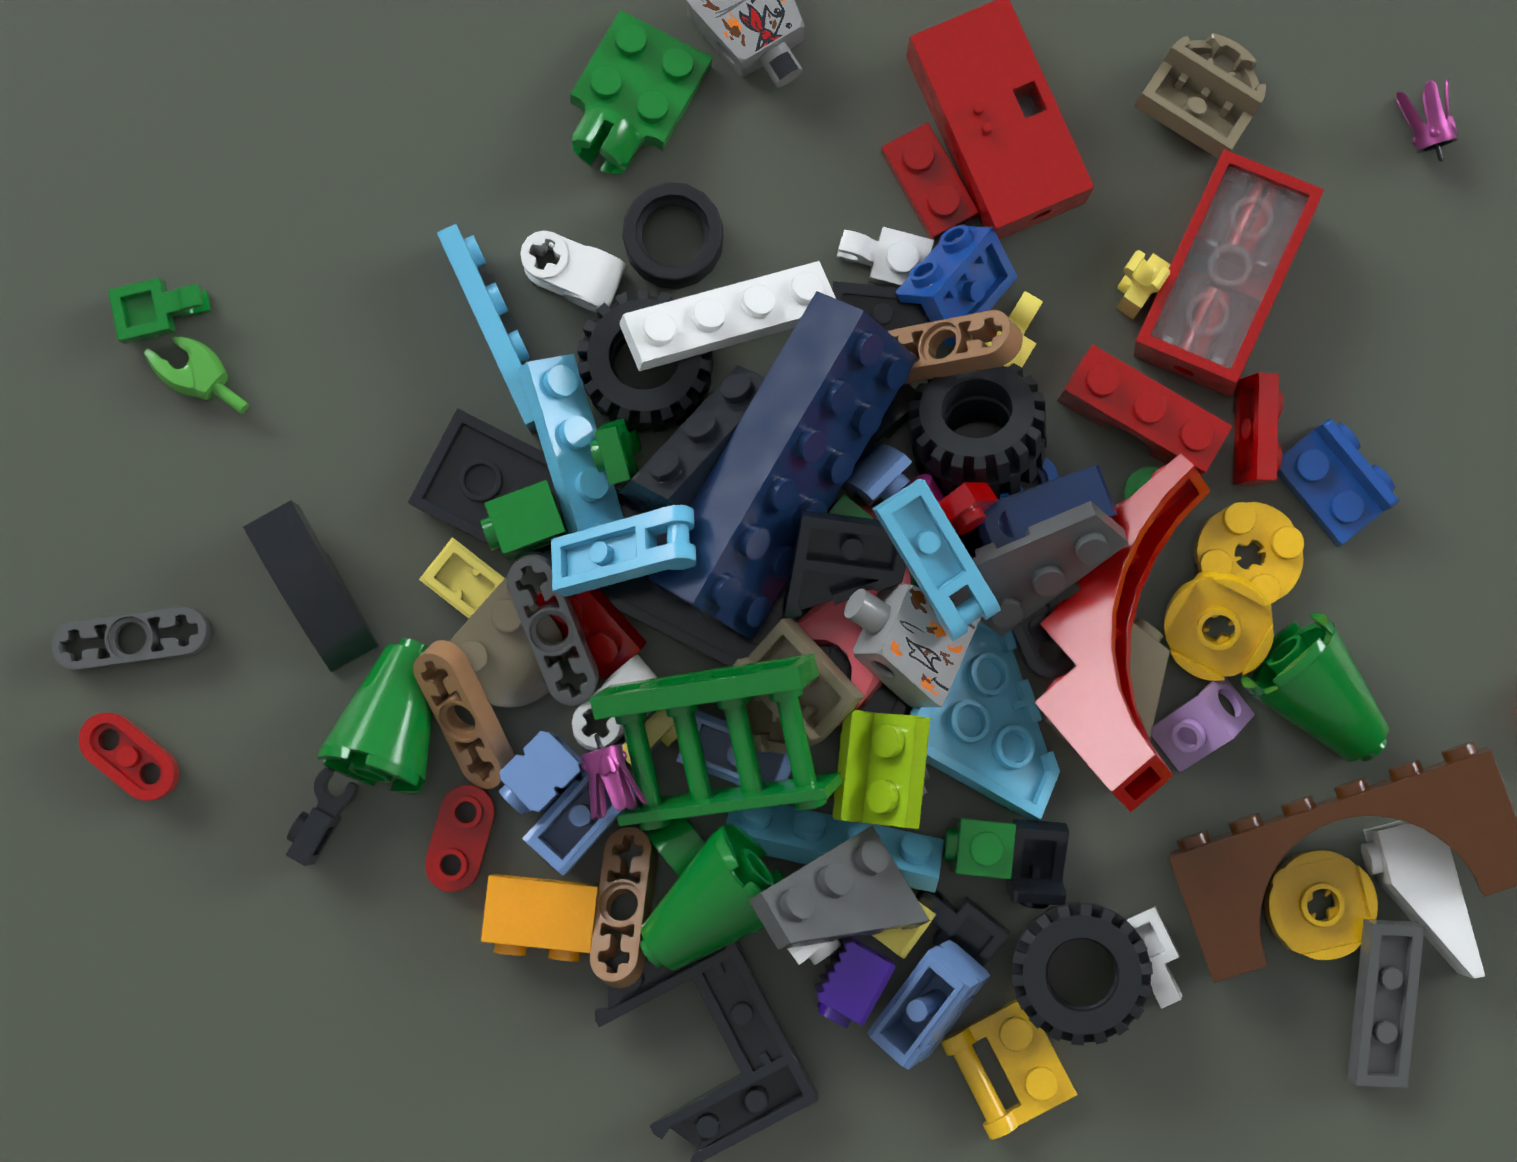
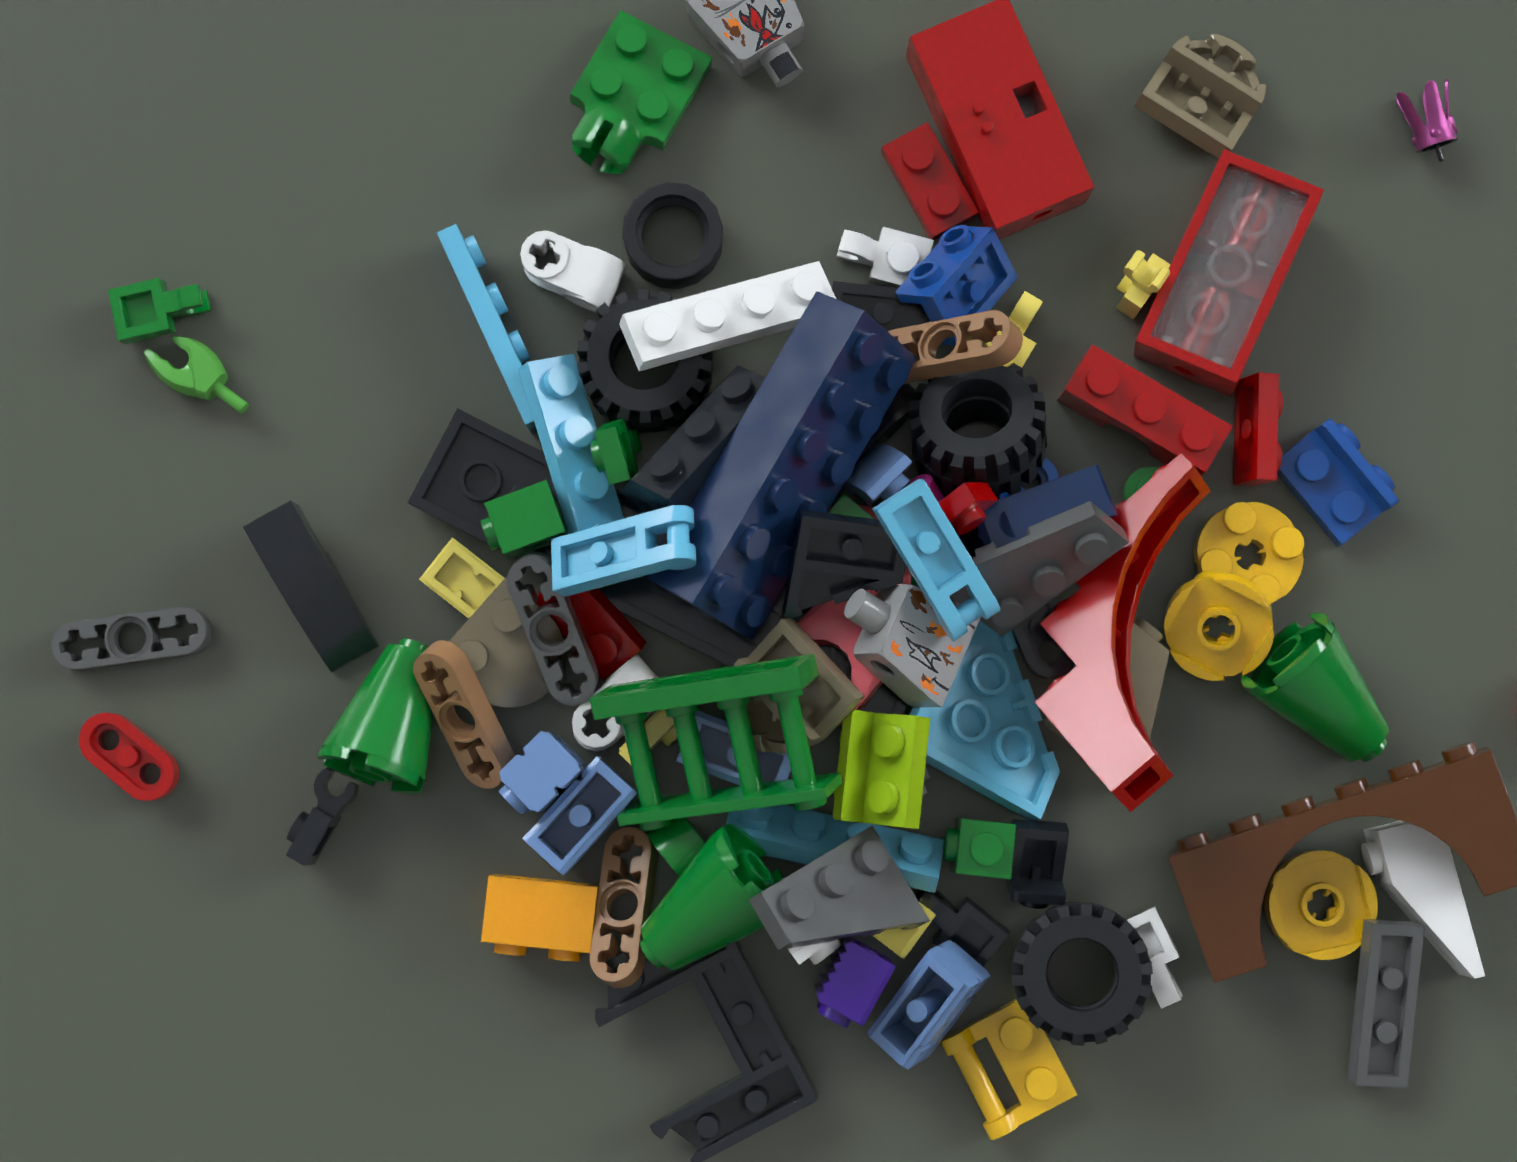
(459, 838): red plate -> none
(608, 769): flat silver piece -> none
(1201, 725): lavender bracket -> none

